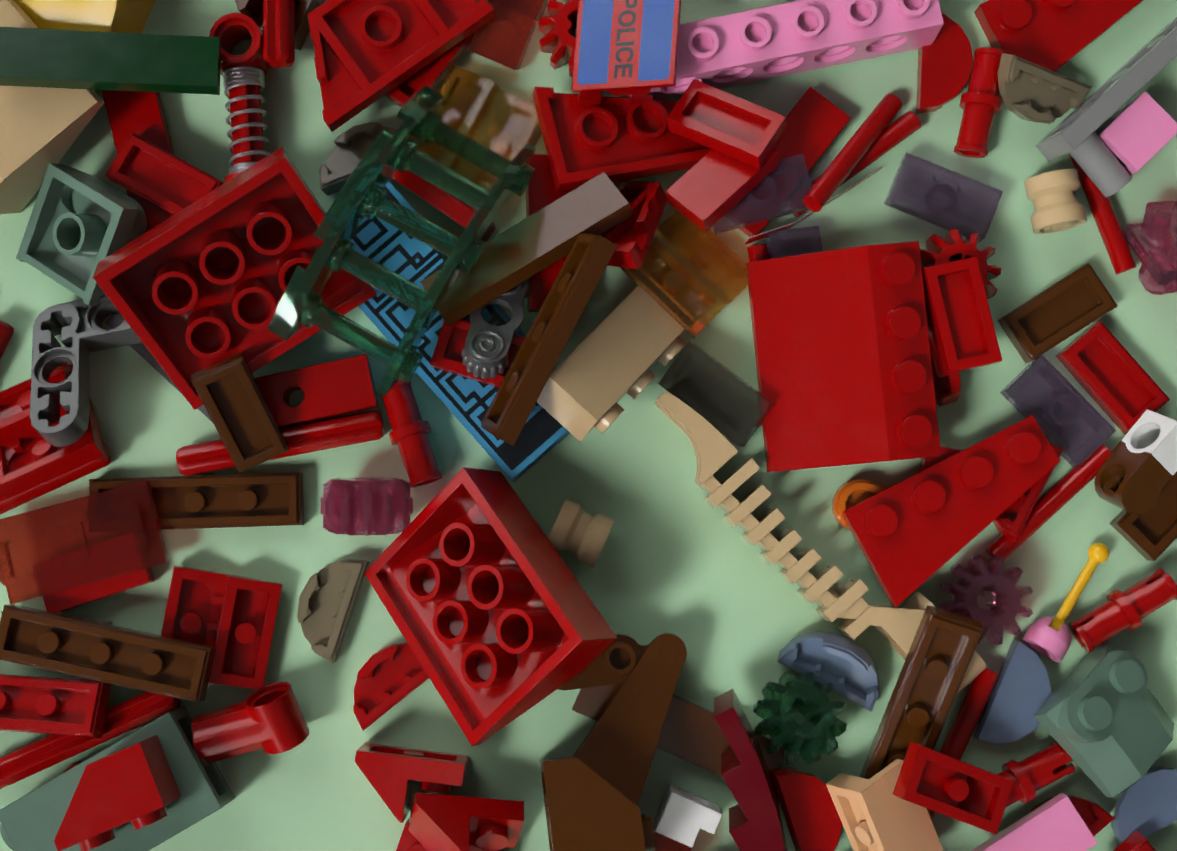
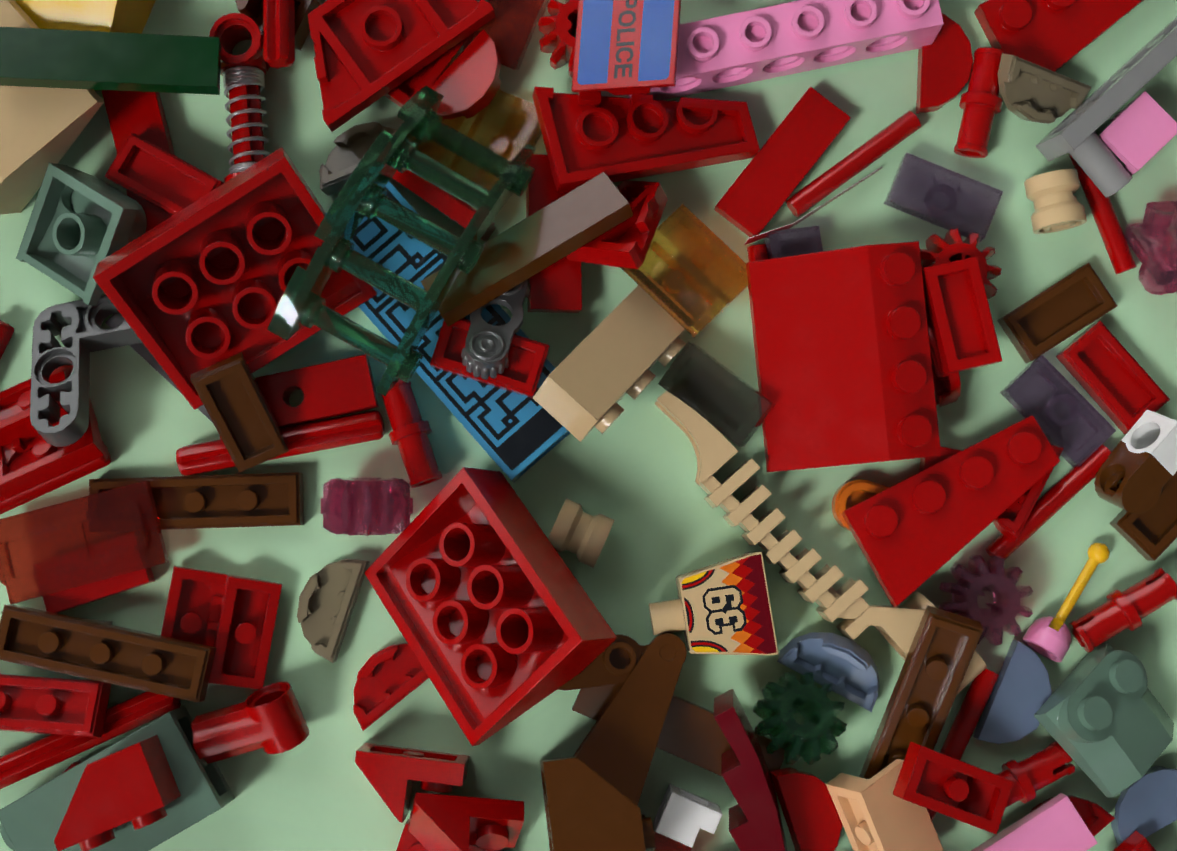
(470, 80): none -> tile
(548, 336): reddish brown tile -> none
(716, 186): red tile -> none
(721, 609): none -> torso
(727, 123): red tile -> none
(773, 197): plate -> none
(852, 153): red bar -> none

